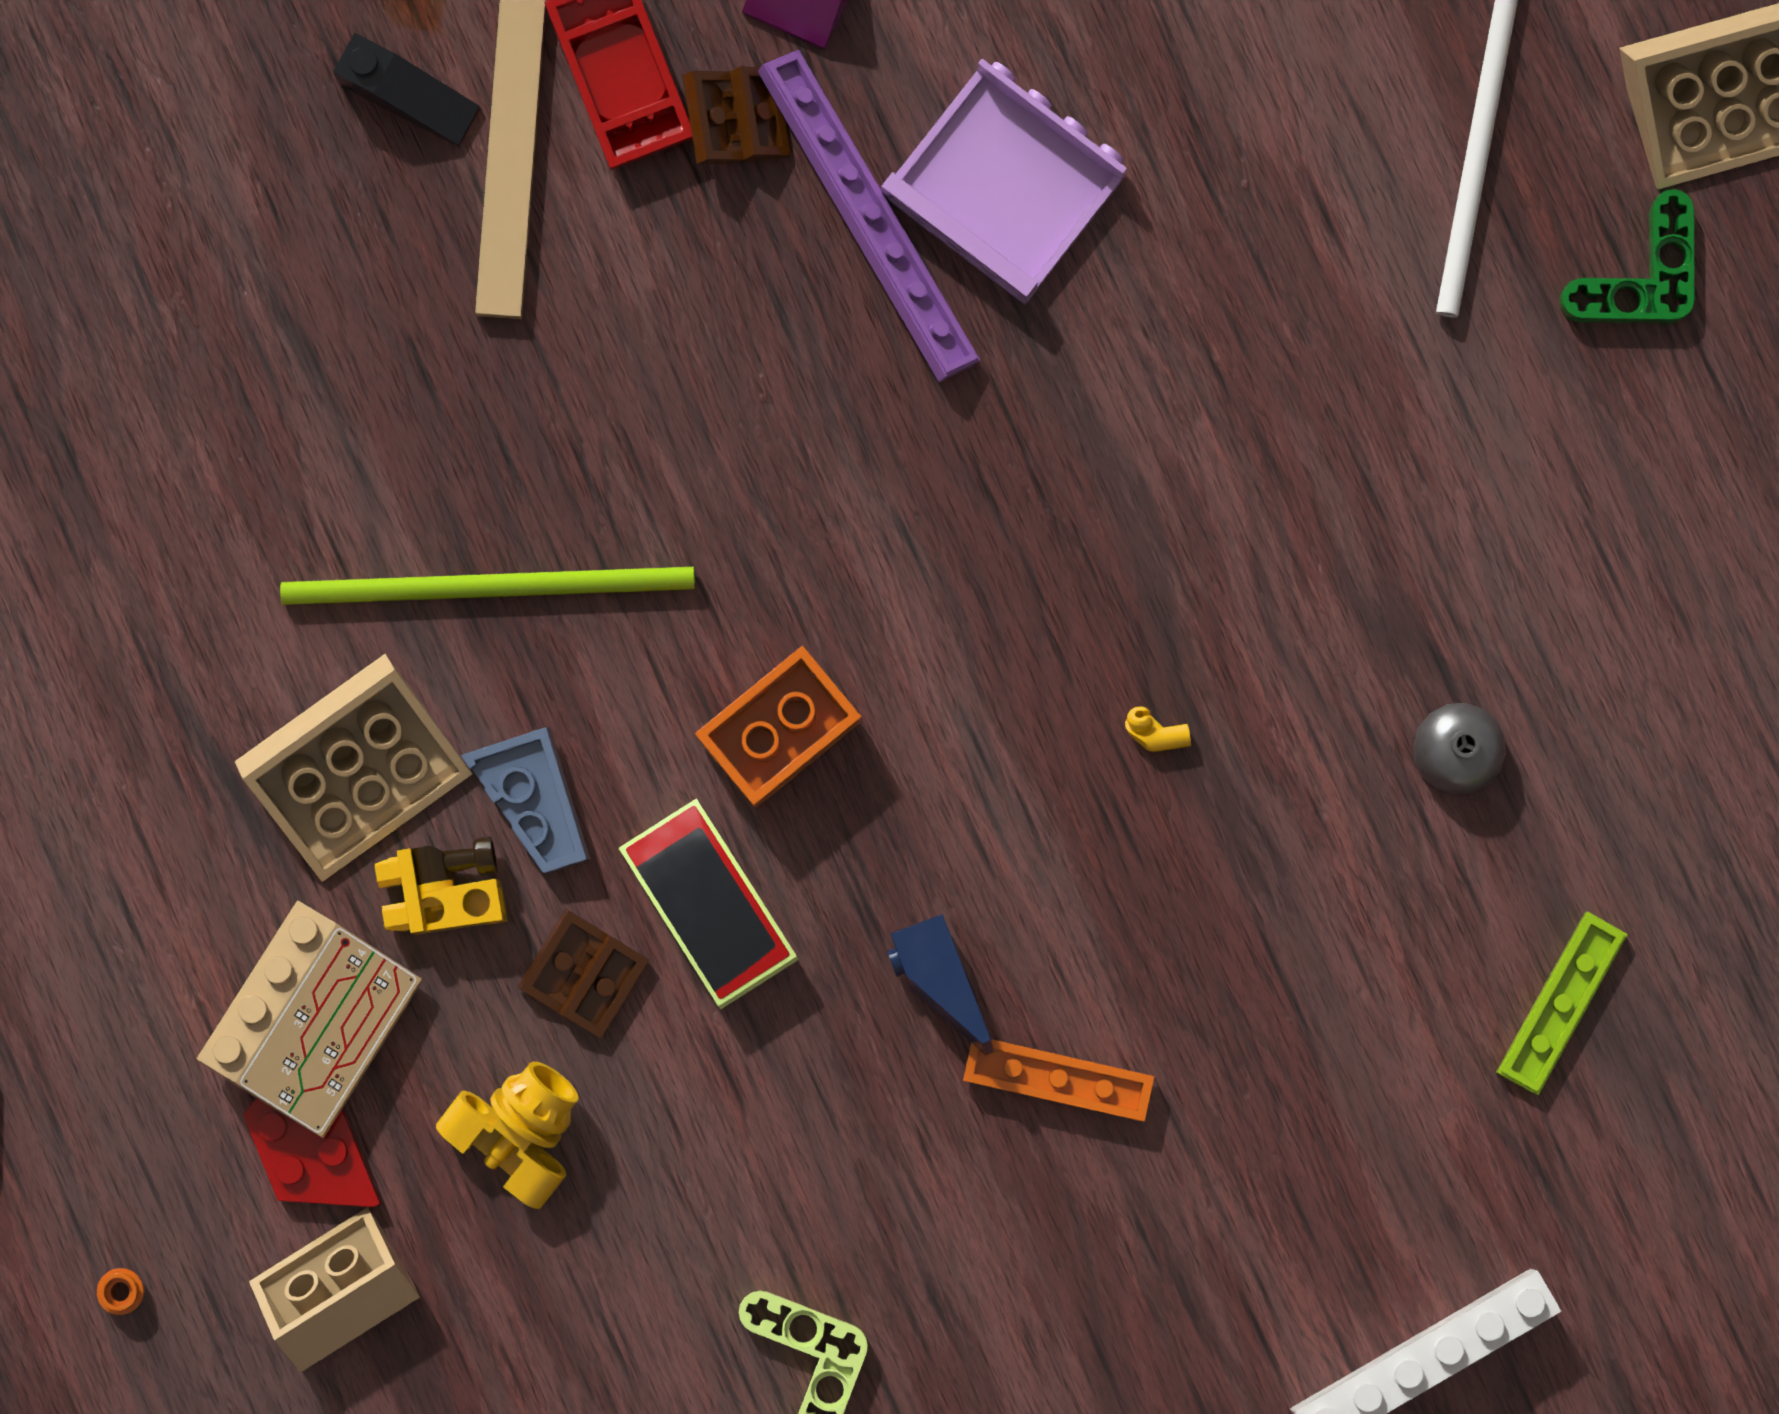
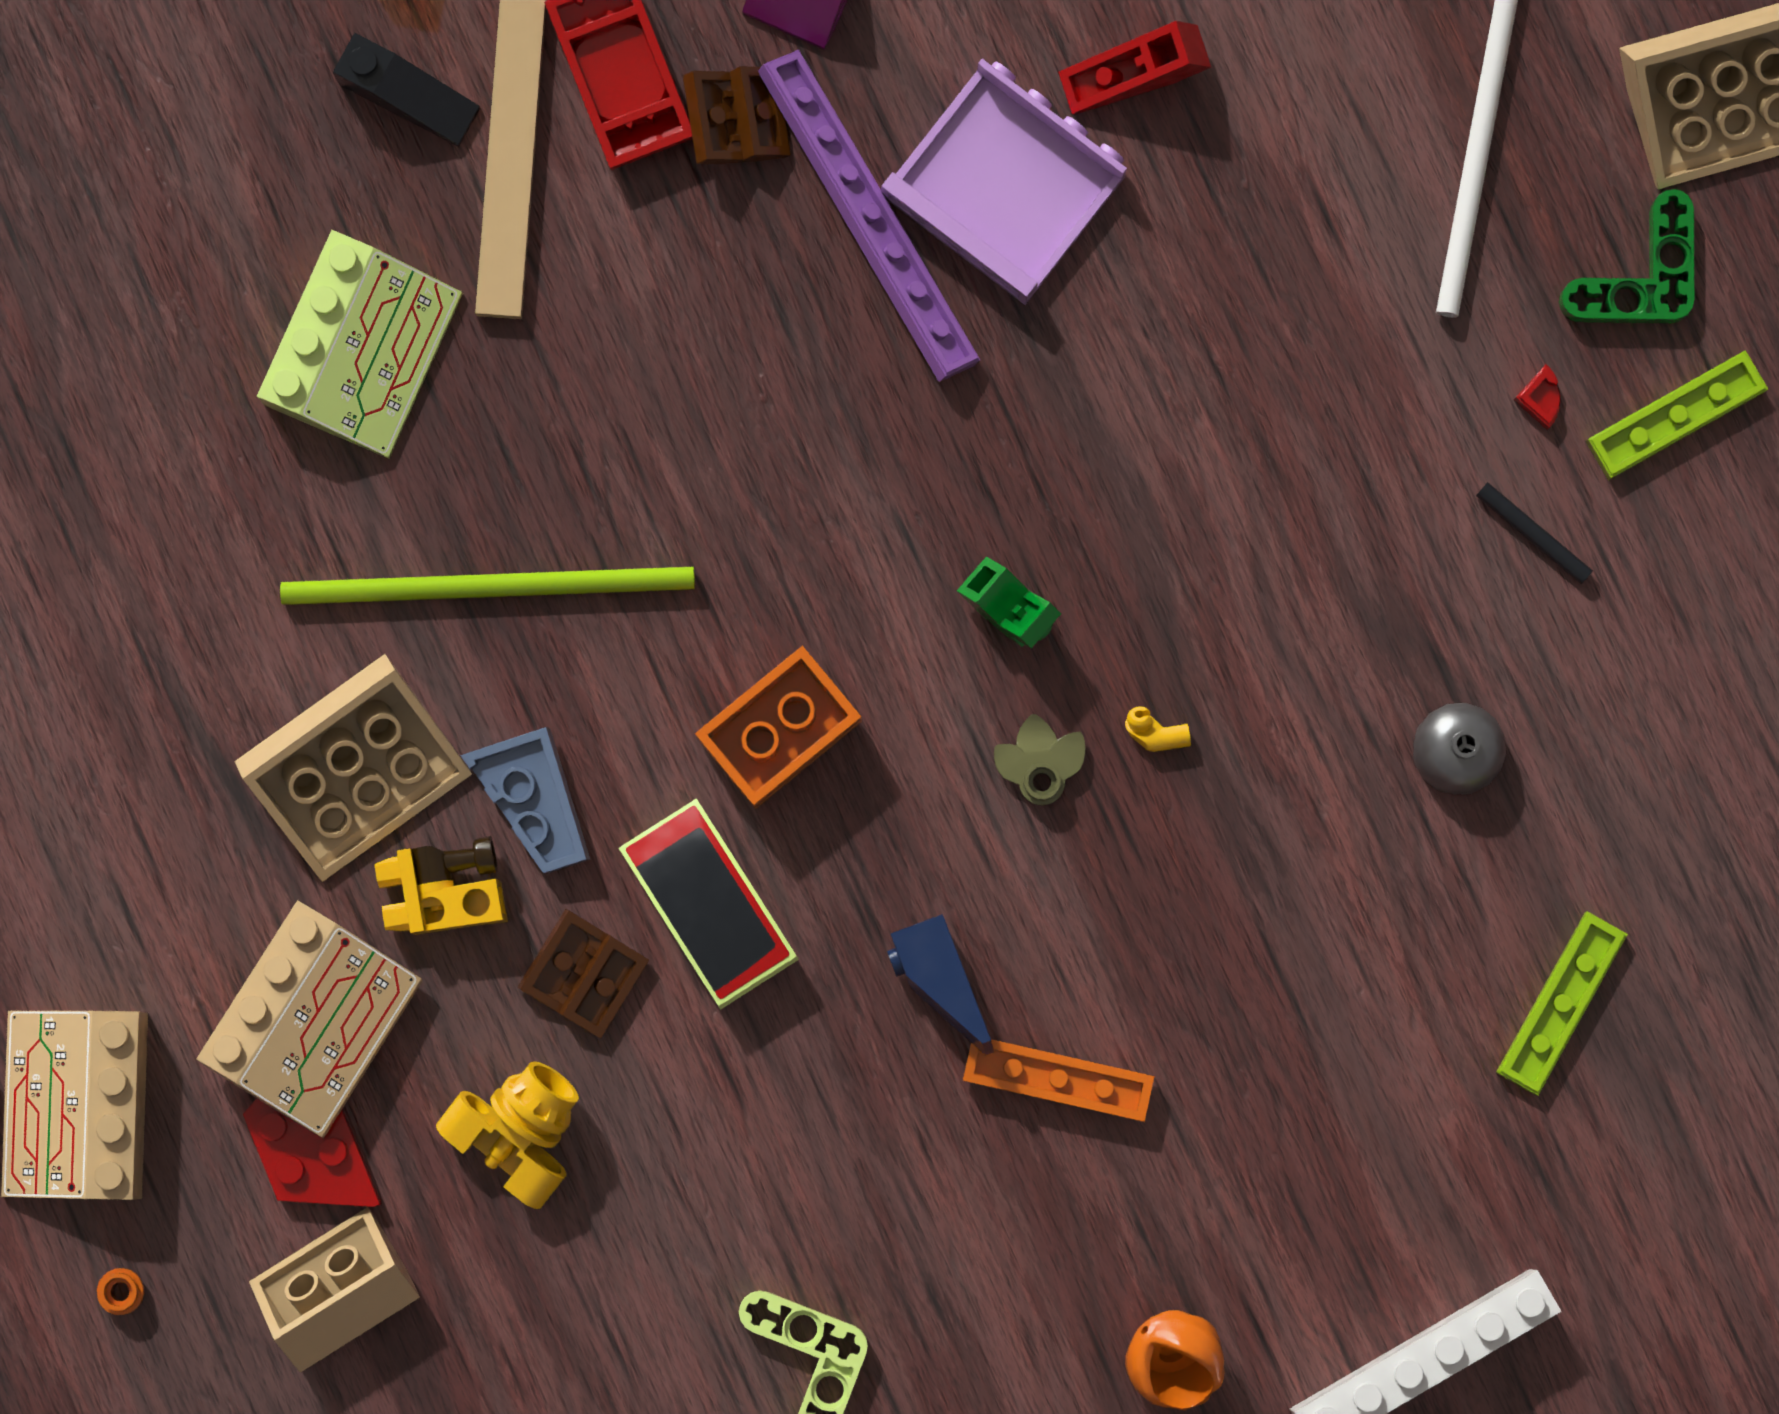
(74, 1104): none -> tan slope
(359, 344): none -> yellowish green slope
(1008, 603): none -> green brick
(1039, 753): none -> olive plate
(1136, 67): none -> red slope
(1175, 1360): none -> orange piece
(1534, 533): none -> black bar
(1541, 397): none -> red tile
(1676, 415): none -> lime tile

